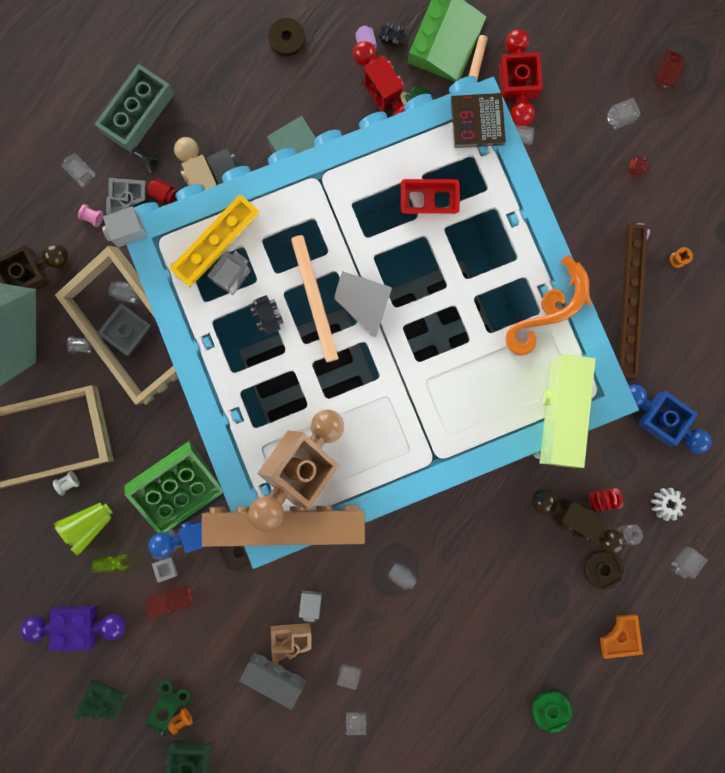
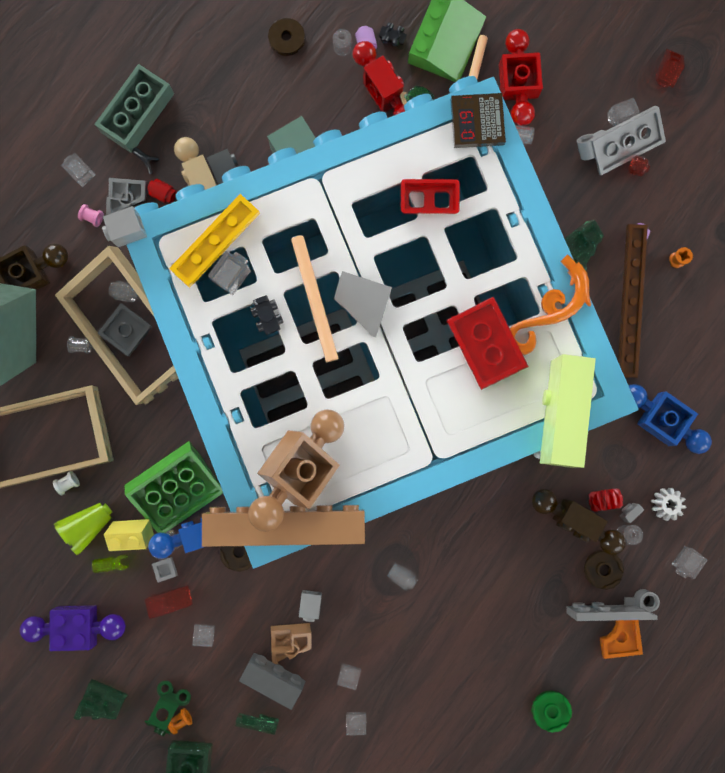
(128, 535): none -> light yellow brick
(203, 635): none -> clear plate
(262, 724): none -> clear green slope
(342, 42): none -> clear brick
(487, 343): none -> red tile
(584, 241): none -> clear green slope
(609, 146): none -> light grey hinge
(630, 512): none -> light grey plate
(631, 610): none -> light grey hinge

